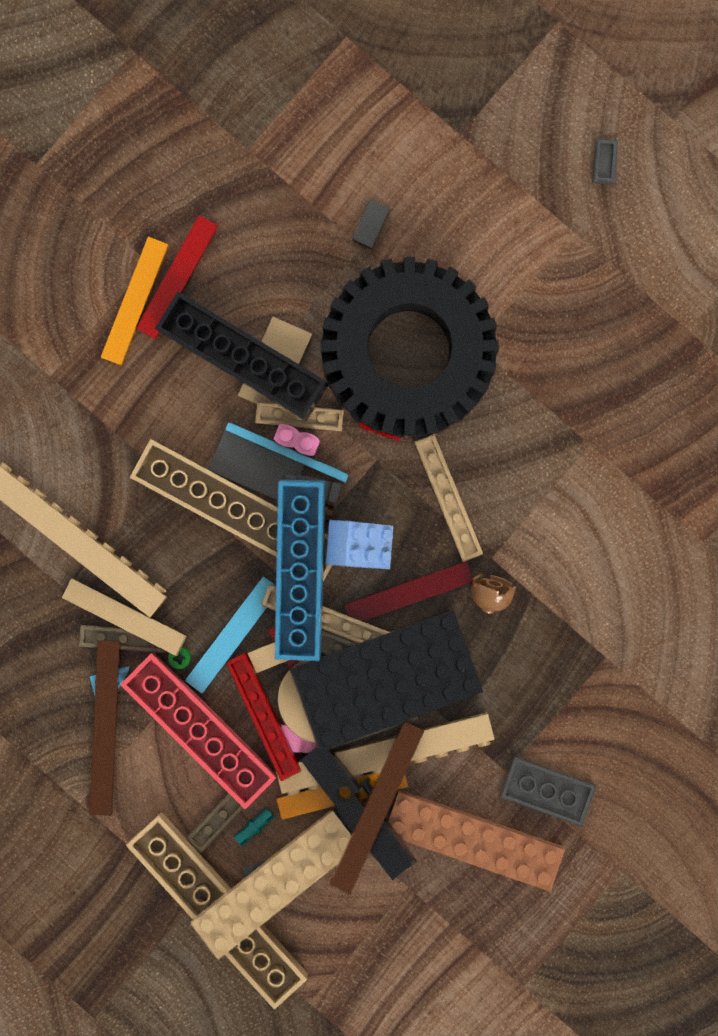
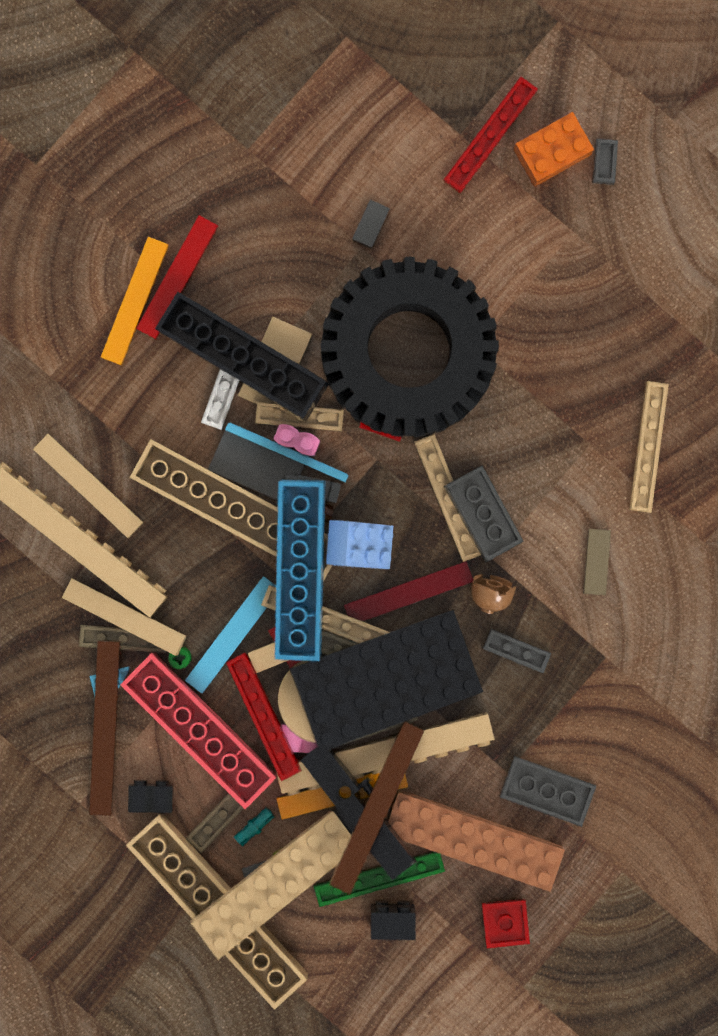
(88, 485): none -> tan tile
(150, 797): none -> black brick
(220, 400): none -> white tile
(377, 879): none -> green tile
(393, 921): none -> black brick
(483, 513): none -> dark grey tile
(490, 135): none -> red tile
(505, 923): none -> red plate
(516, 651): none -> dark grey tile
(553, 149): none -> orange brick
(596, 561): none -> dark tan tile
(648, 446): none -> tan tile

